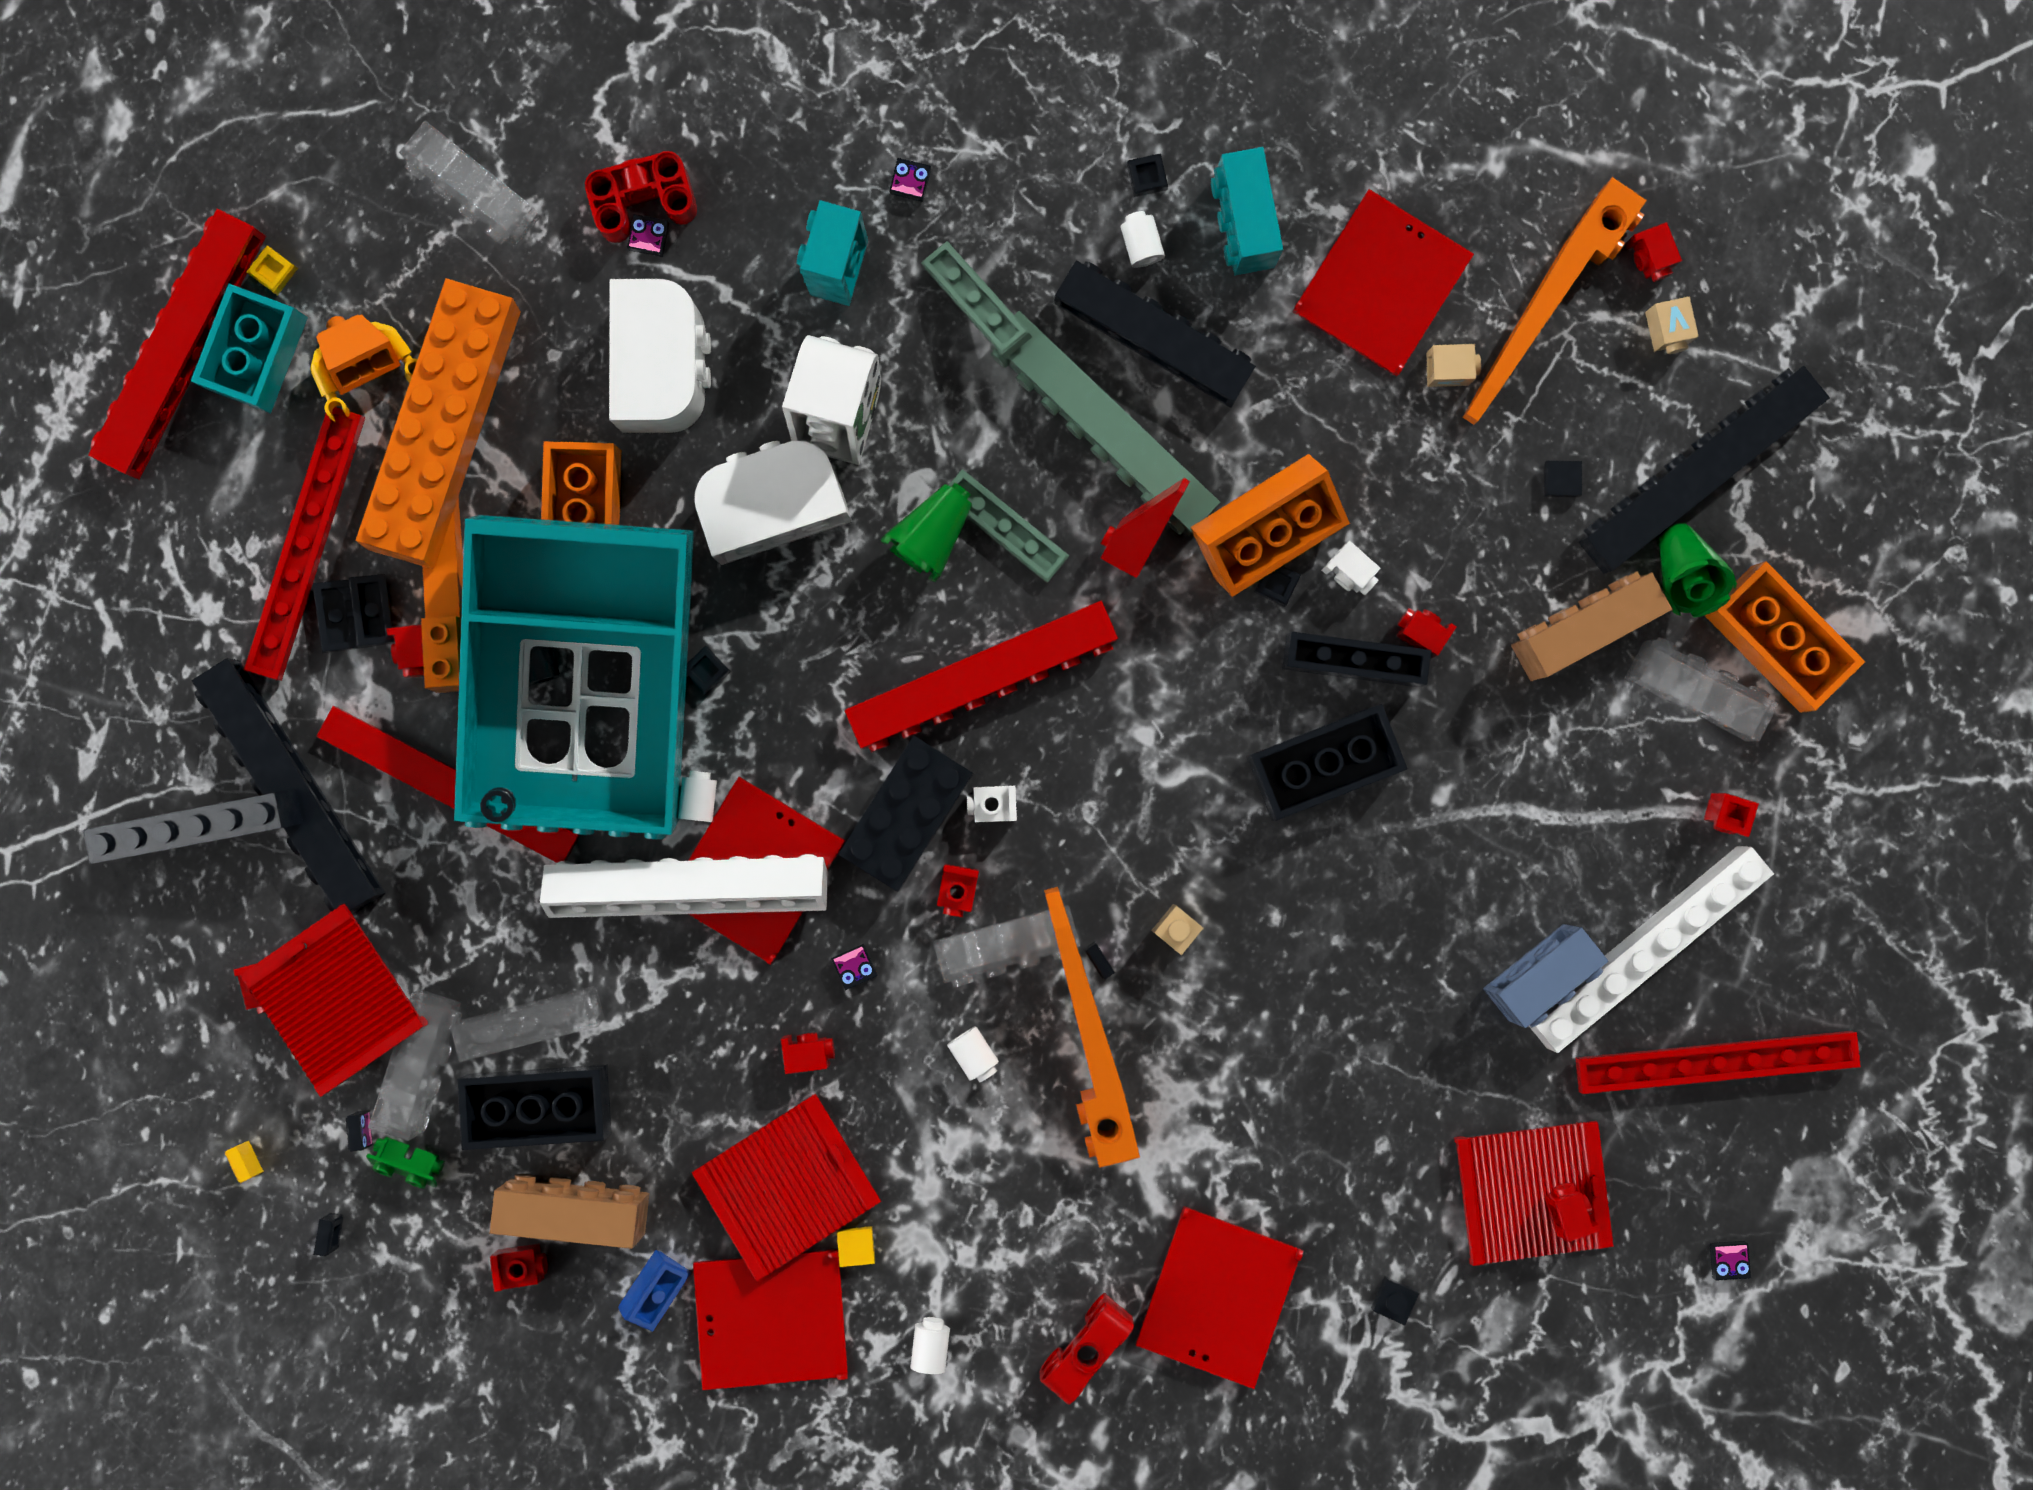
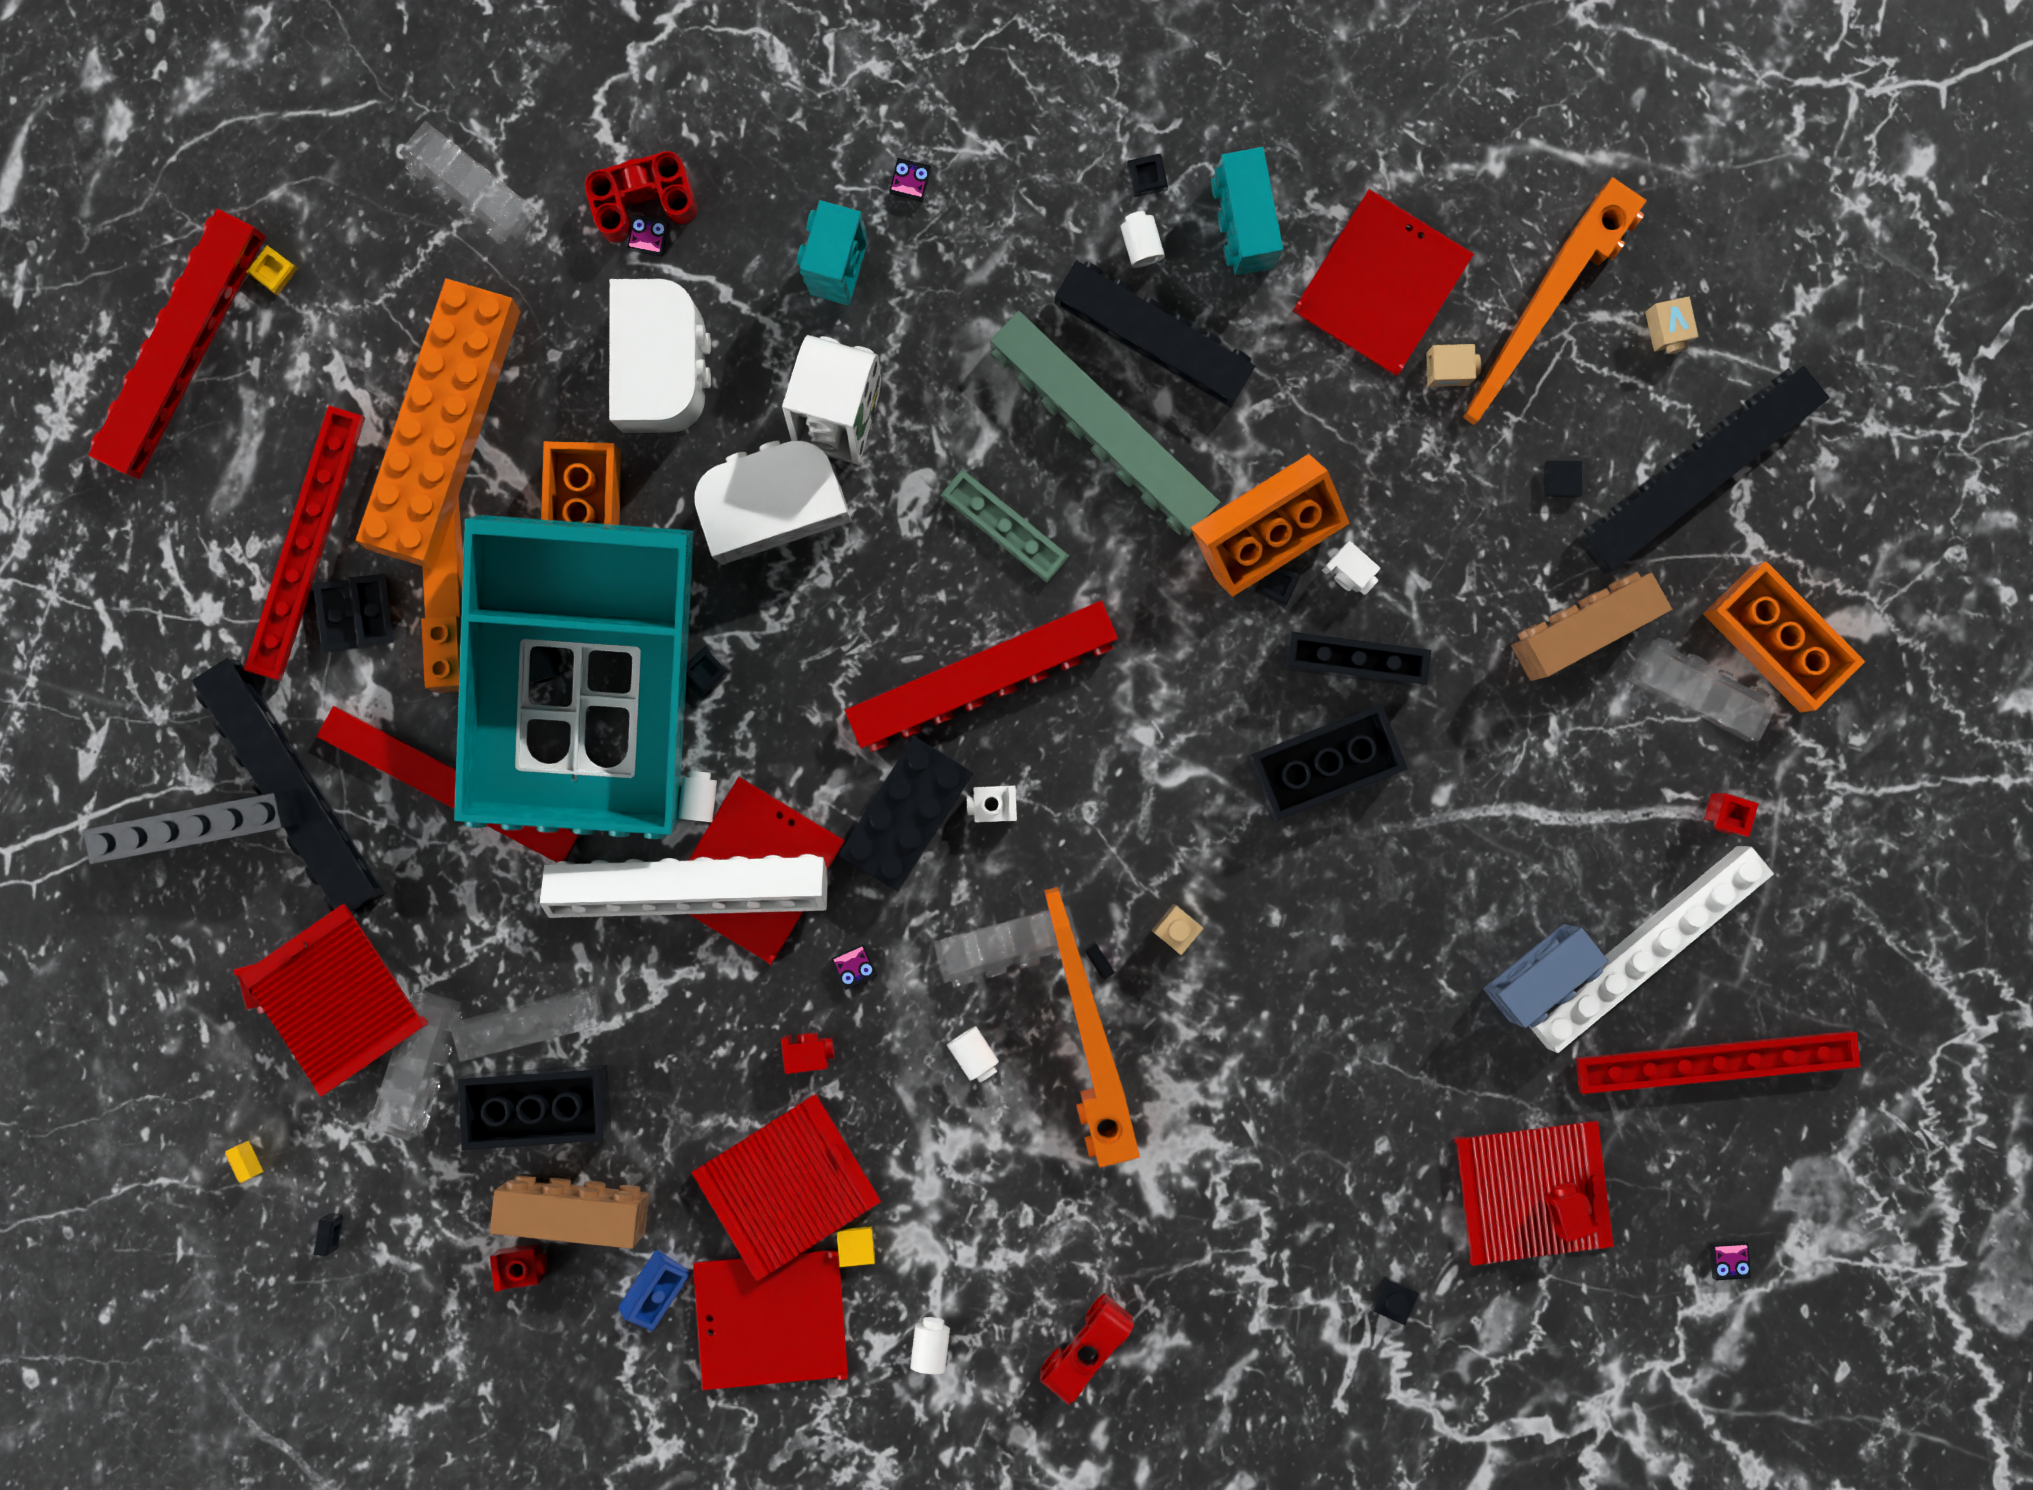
(249, 348): teal brick -> none
(354, 354): orange torso -> none
(358, 1133): black tile -> none
(408, 649): red brick -> none
(417, 1170): green hinge -> none
(490, 811): black bush -> none
(931, 530): green cone -> none
(962, 876): red brick -> none
(976, 300): sand green tile -> none
(1139, 531): red slope -> none
(1218, 1297): red door -> none
(1424, 630): red brick -> none
(1655, 252): red brick -> none
(1693, 573): green cone -> none

